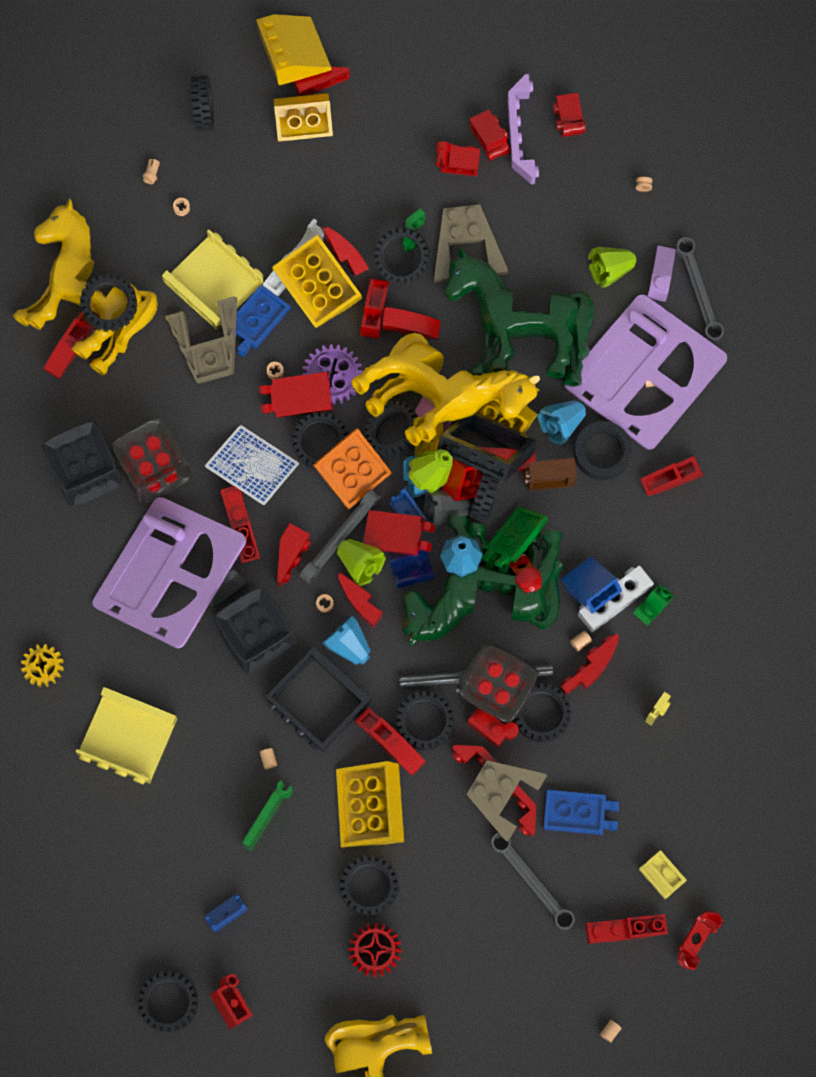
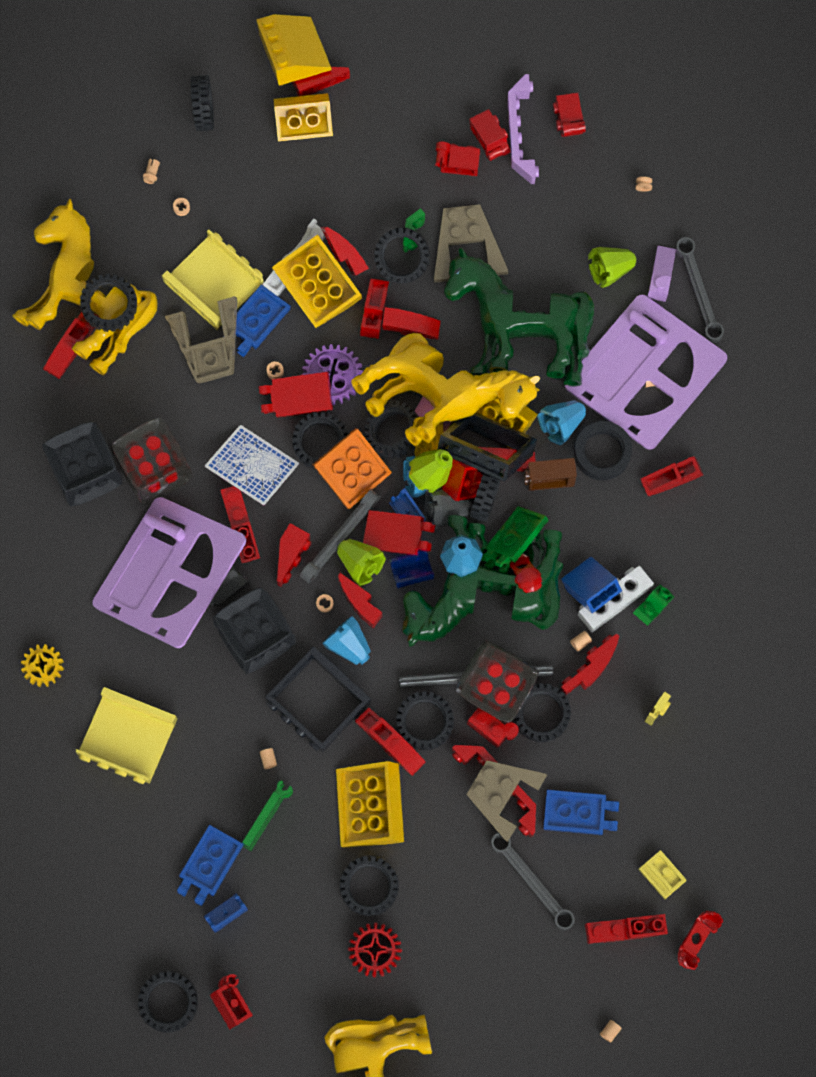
(209, 863): none -> blue tile

